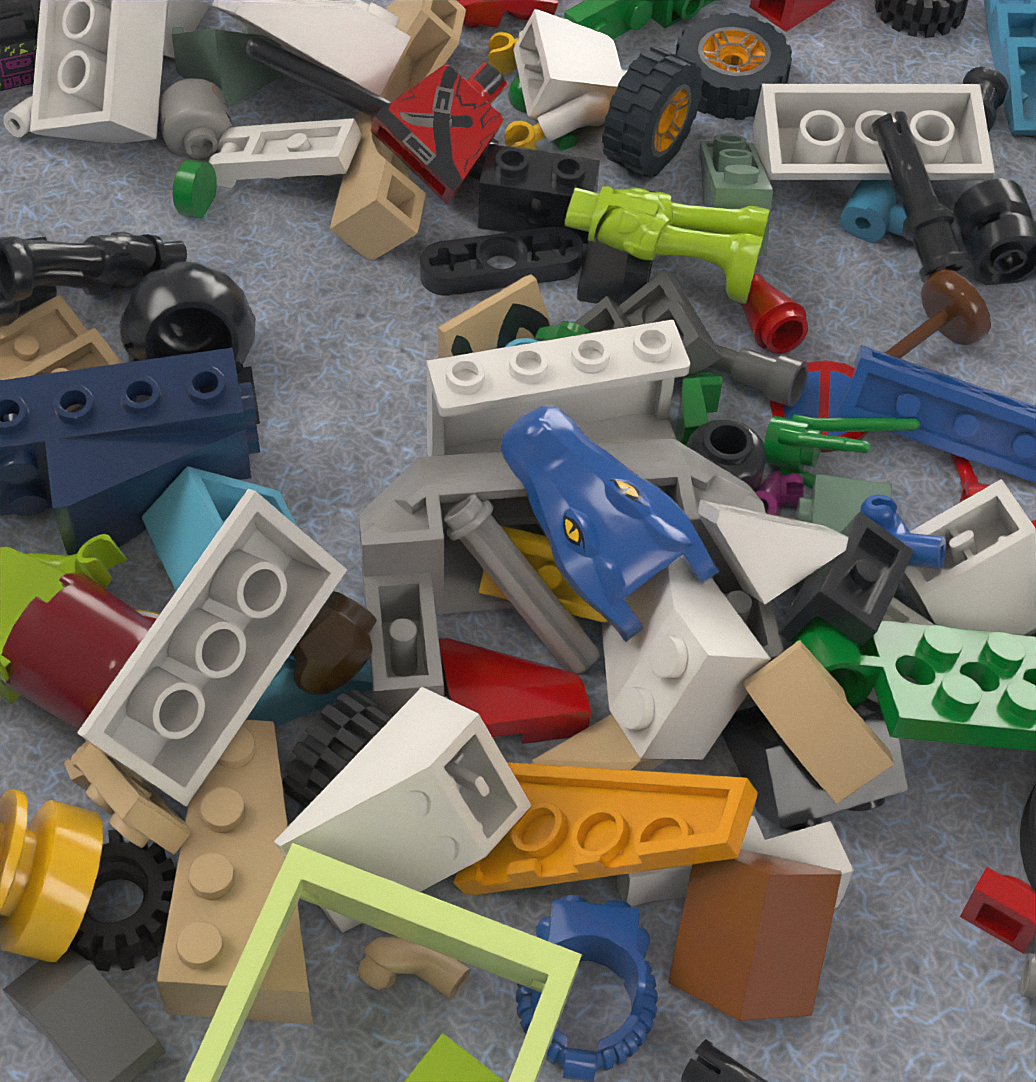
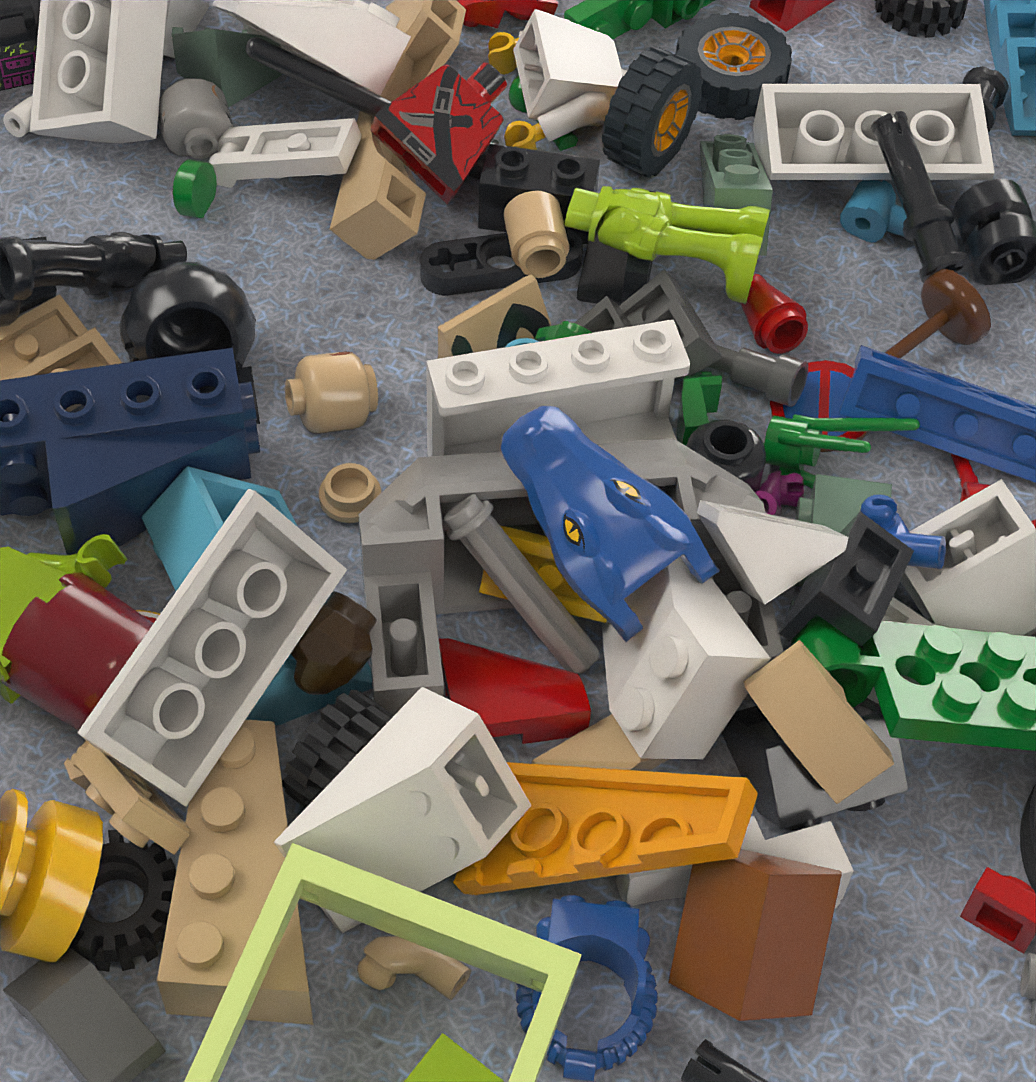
(332, 392): none -> tan head
(347, 492): none -> tan plate
(536, 233): none -> tan brick

